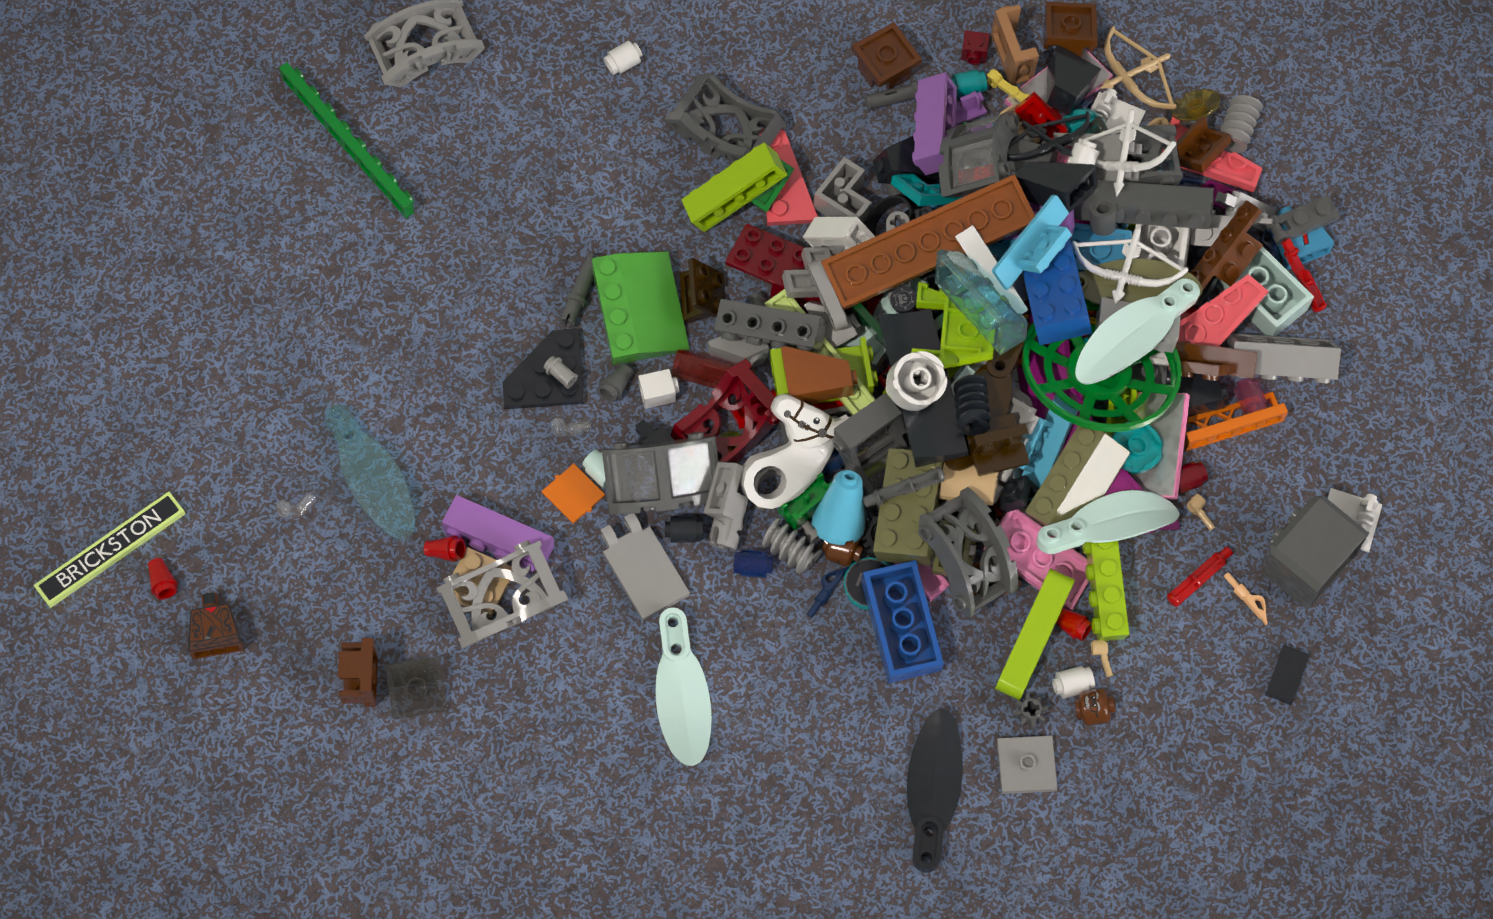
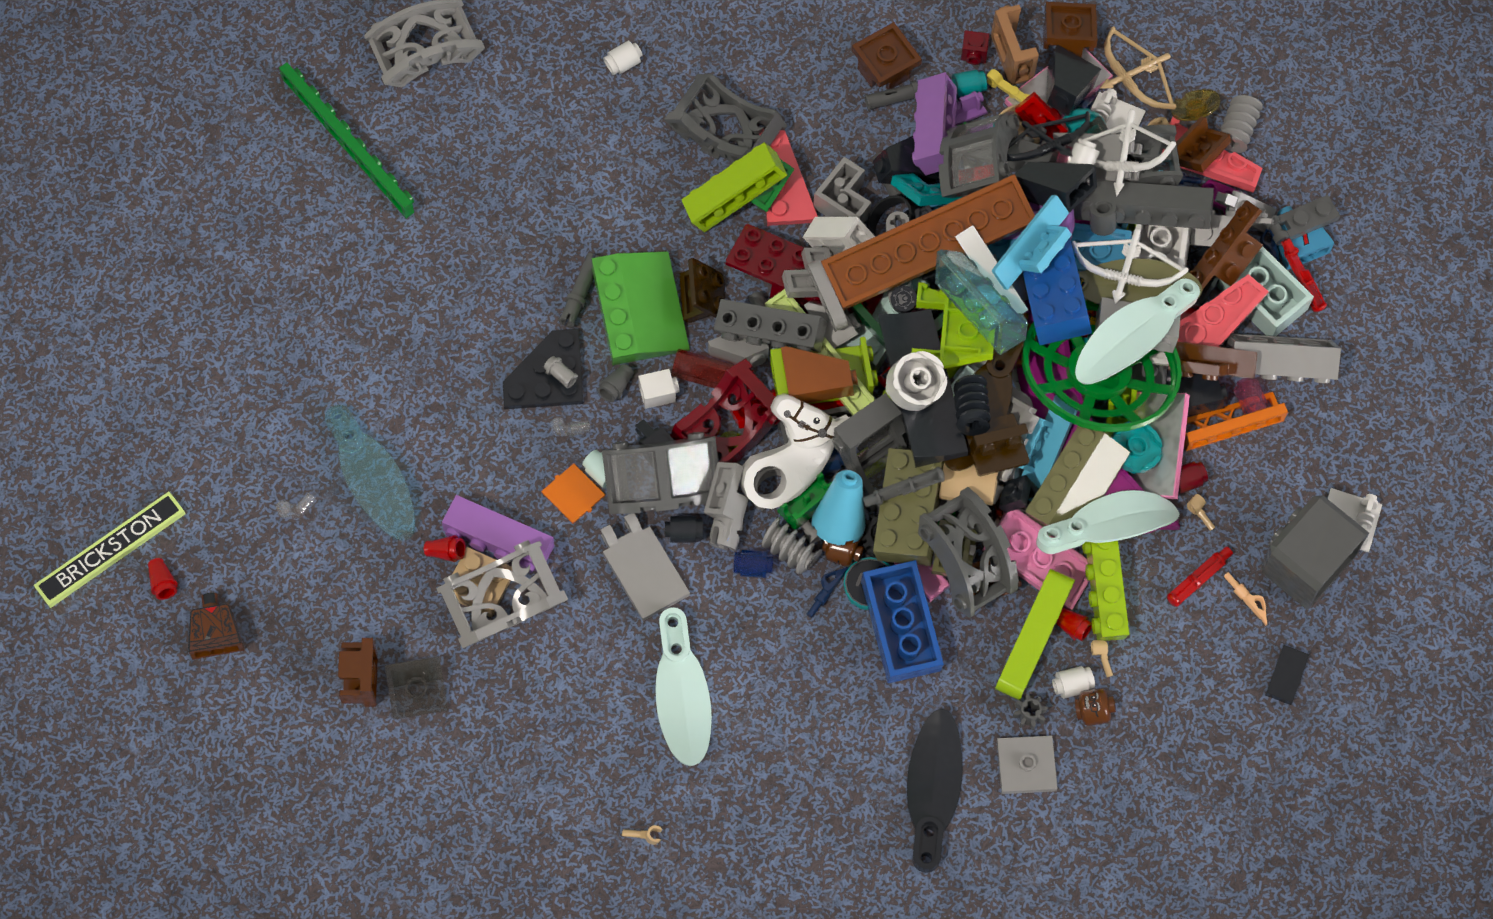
(643, 834): none -> tan hand

